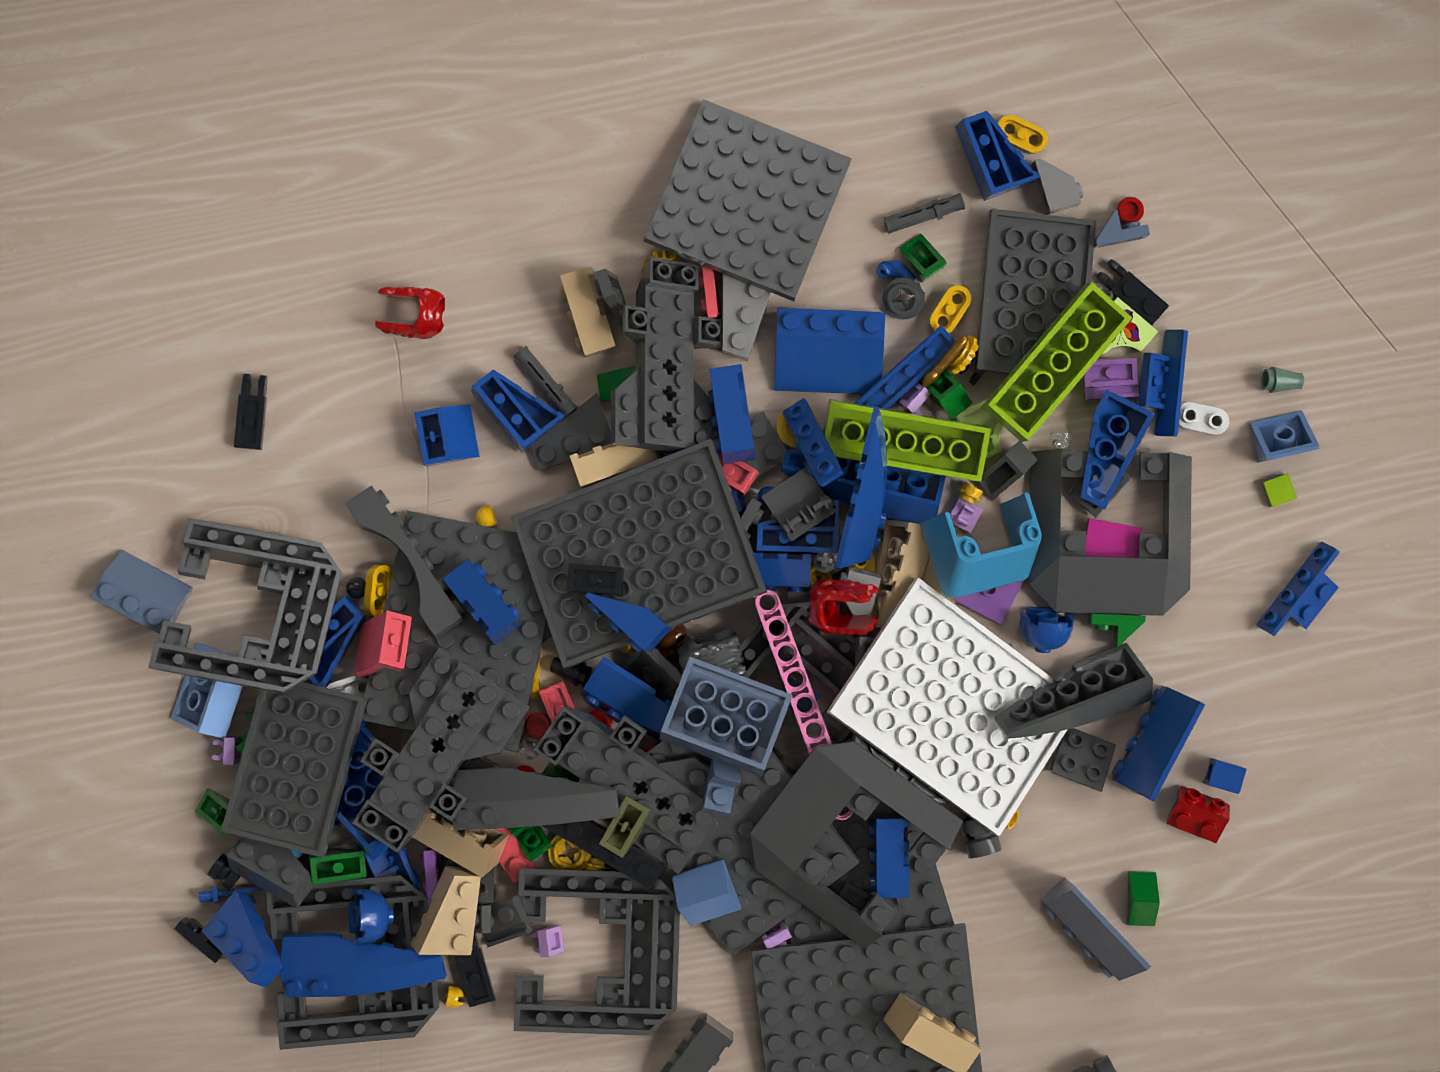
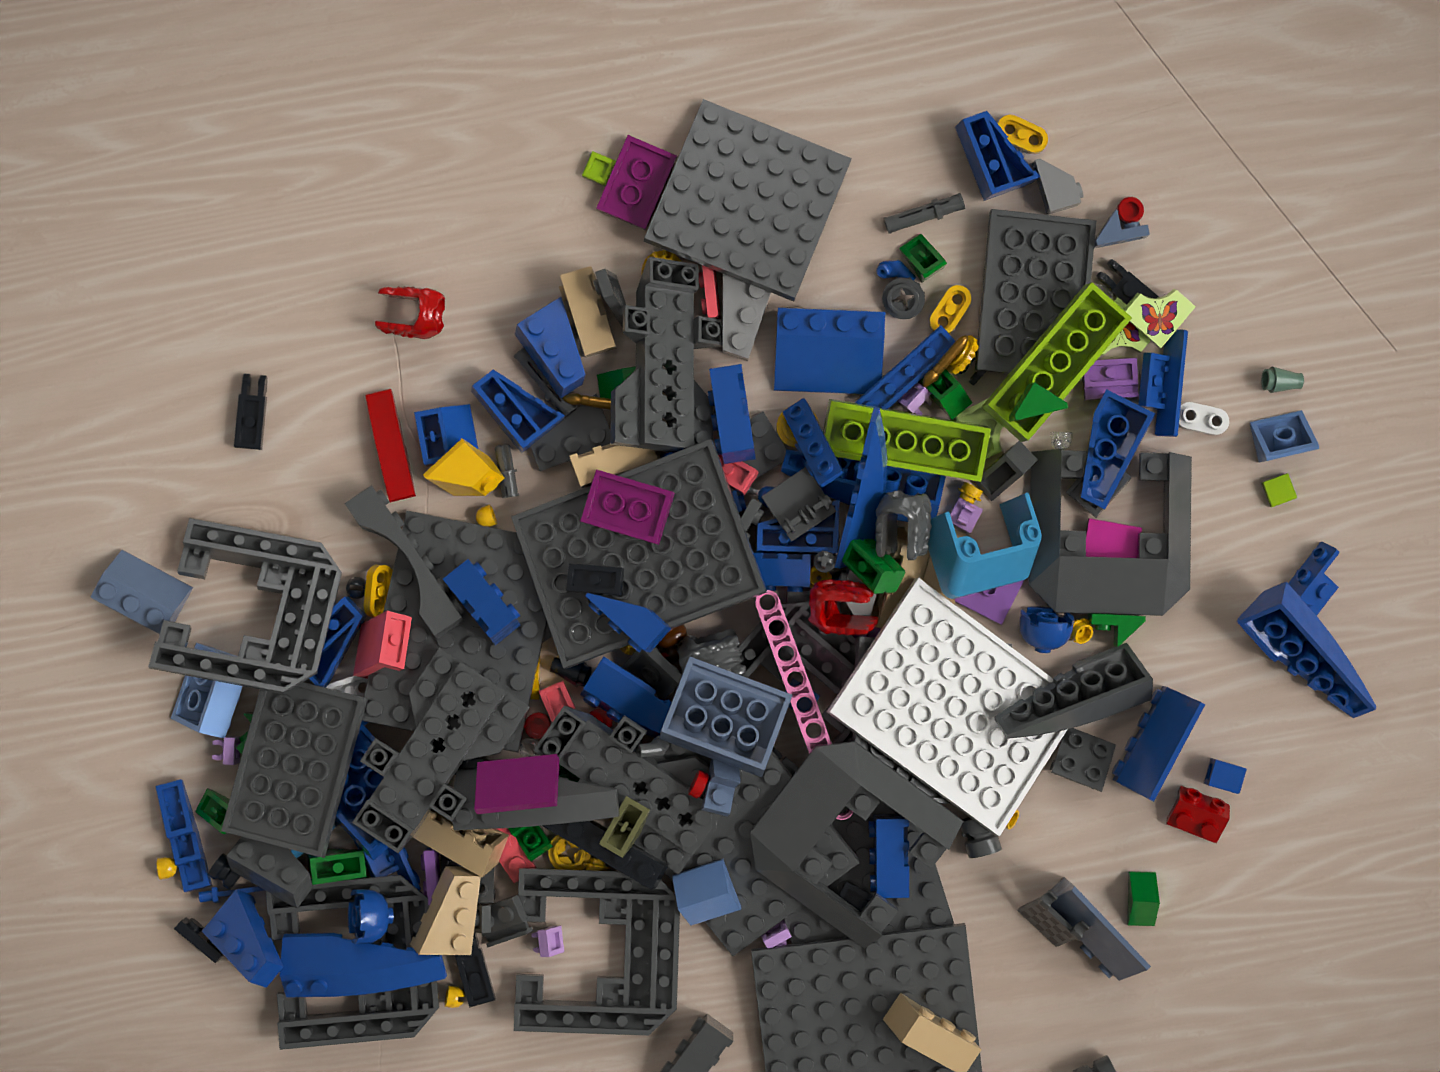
(166, 868): none -> yellow hinge
(183, 835): none -> blue slope
(390, 445): none -> red slope
(465, 471): none -> yellow slope
(506, 467): none -> dark grey axle
(517, 784): none -> magenta tile
(552, 347): none -> blue wedge
(592, 401): none -> pearl gold piece
(598, 168): none -> lime tile
(627, 507): none -> magenta plate
(636, 182): none -> magenta plate
(655, 748): none -> dark grey arm
(698, 784): none -> red tile
(876, 572): none -> green brick
(918, 512): none -> dark grey piece
(1036, 402): none -> green slope
(1049, 922): none -> dark grey flag
(1082, 631): none -> yellow plate
(1159, 316): none -> yellowish green tile
(1297, 638): none -> blue wedge

